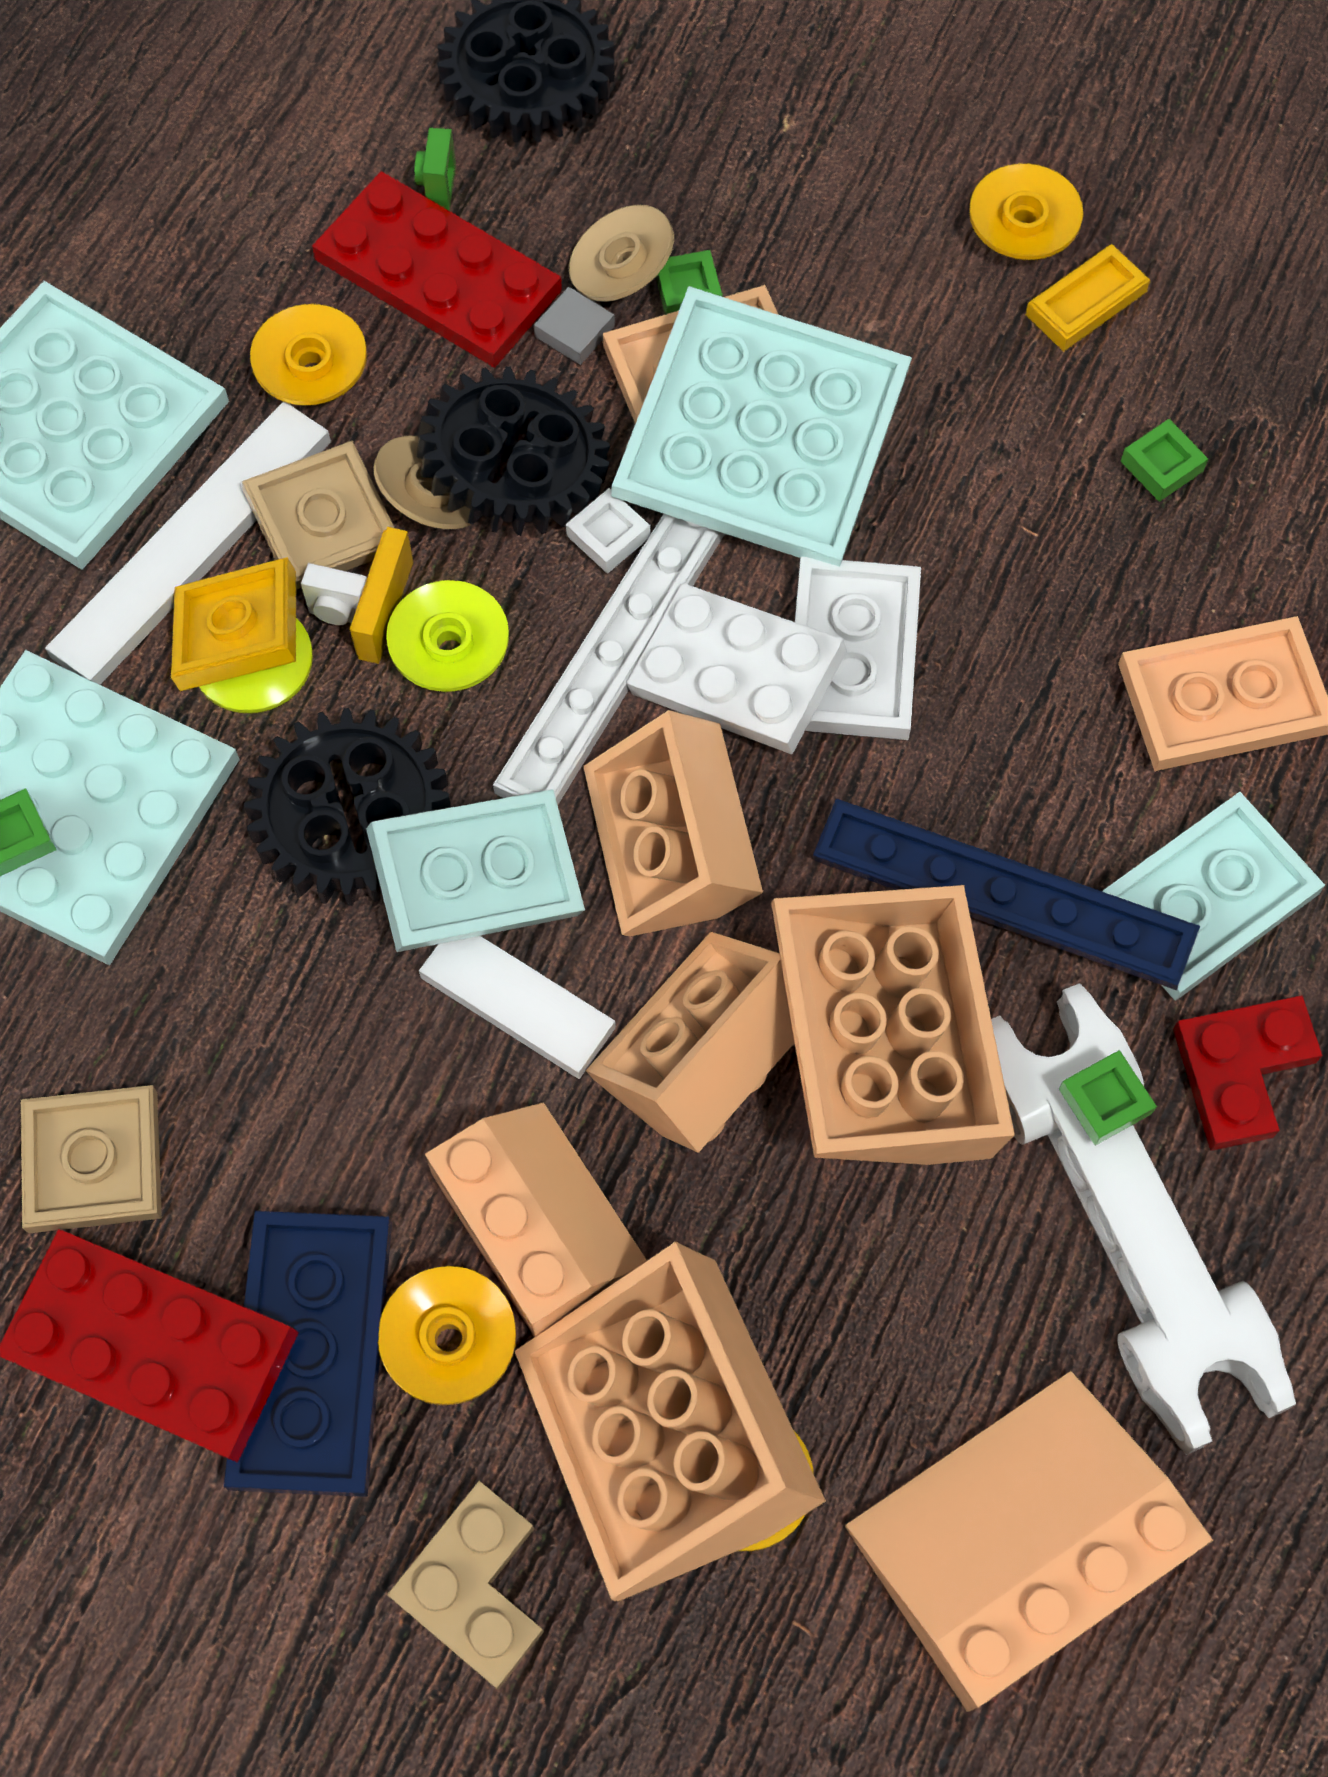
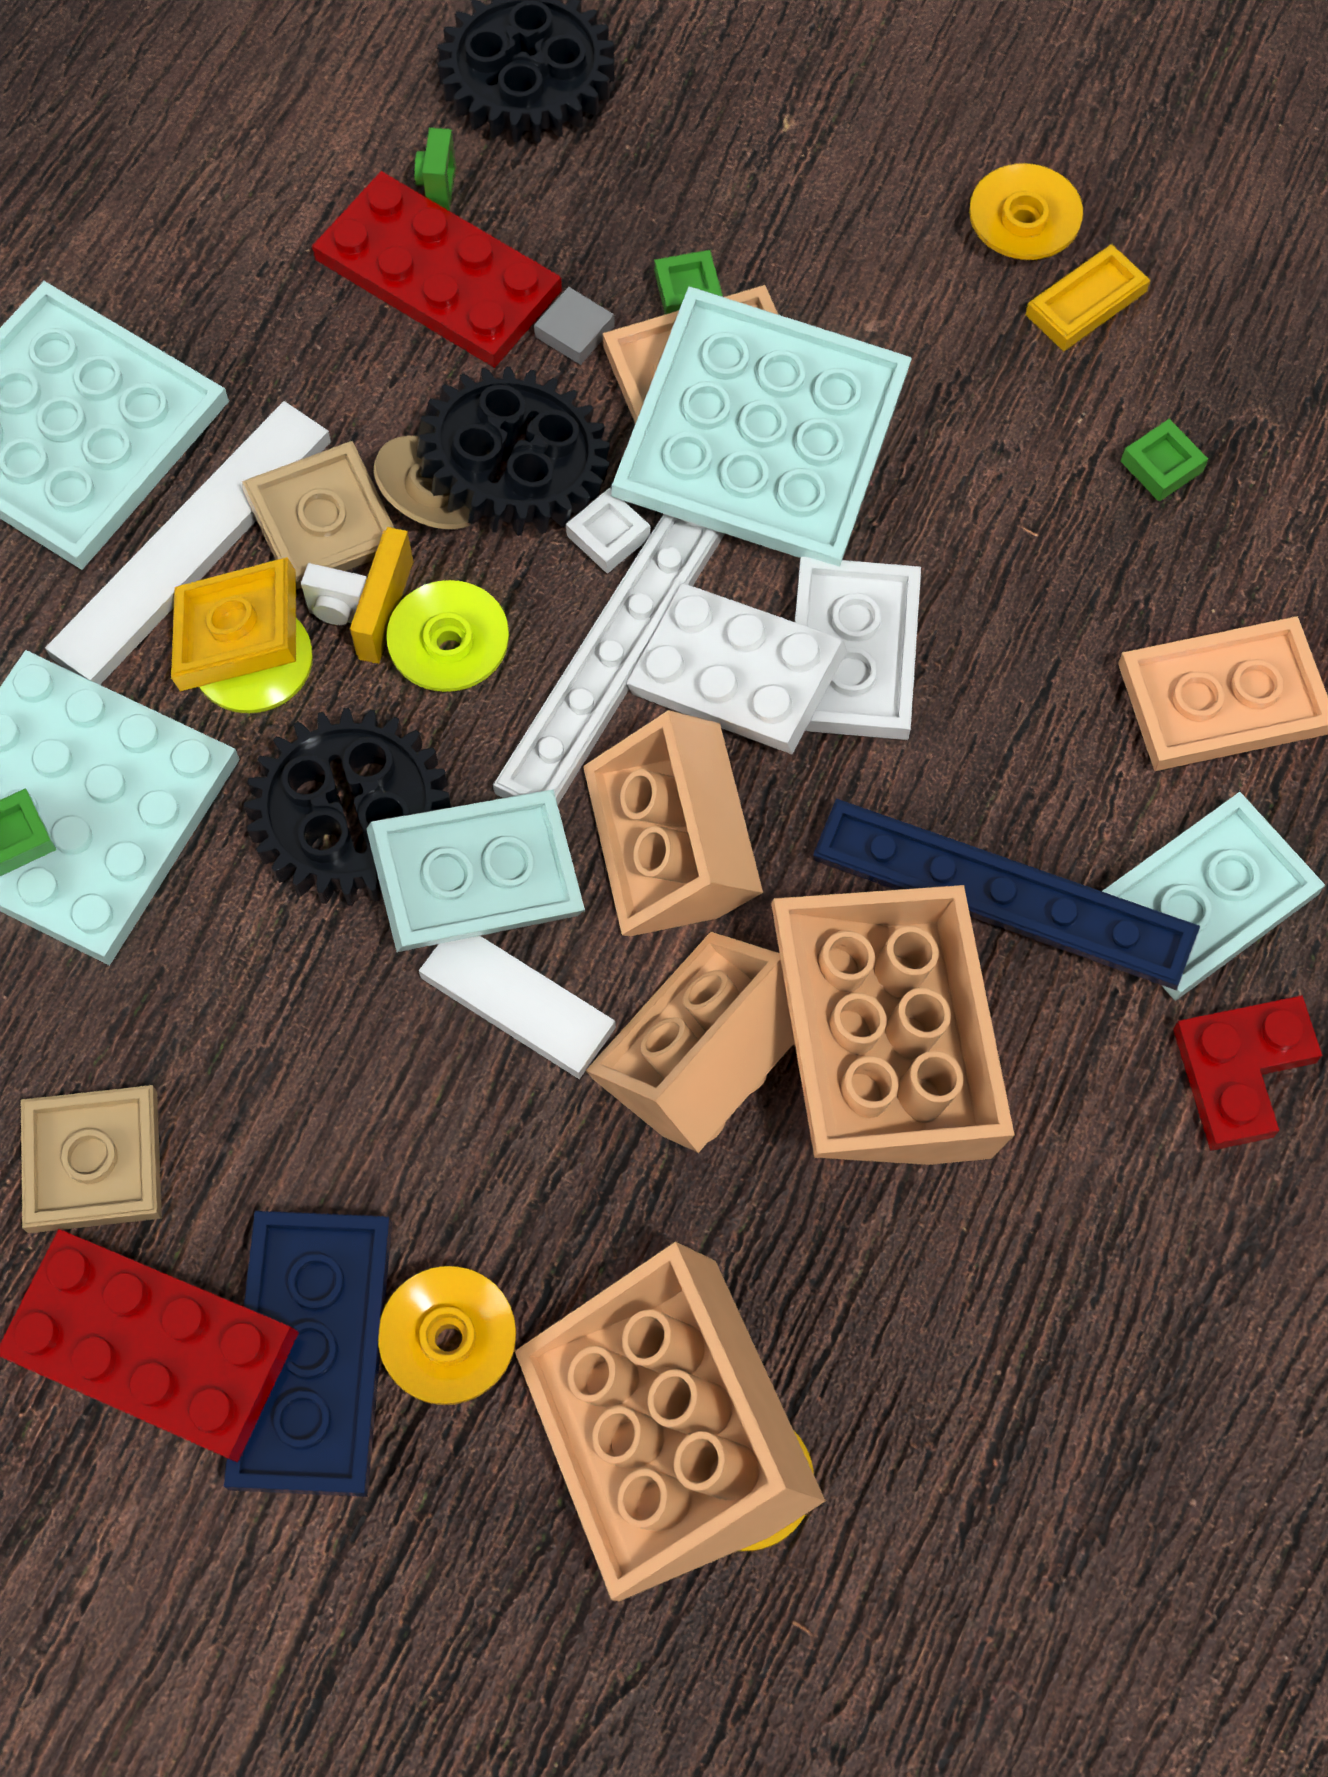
(303, 337): yellow dish -> none
(452, 1588): tan plate -> none
(534, 1213): light nougat slope -> none
(621, 253): tan dish -> none
(1026, 1538): light nougat slope -> none
(1107, 1097): bright green plate -> none
(1182, 1315): white piece -> none

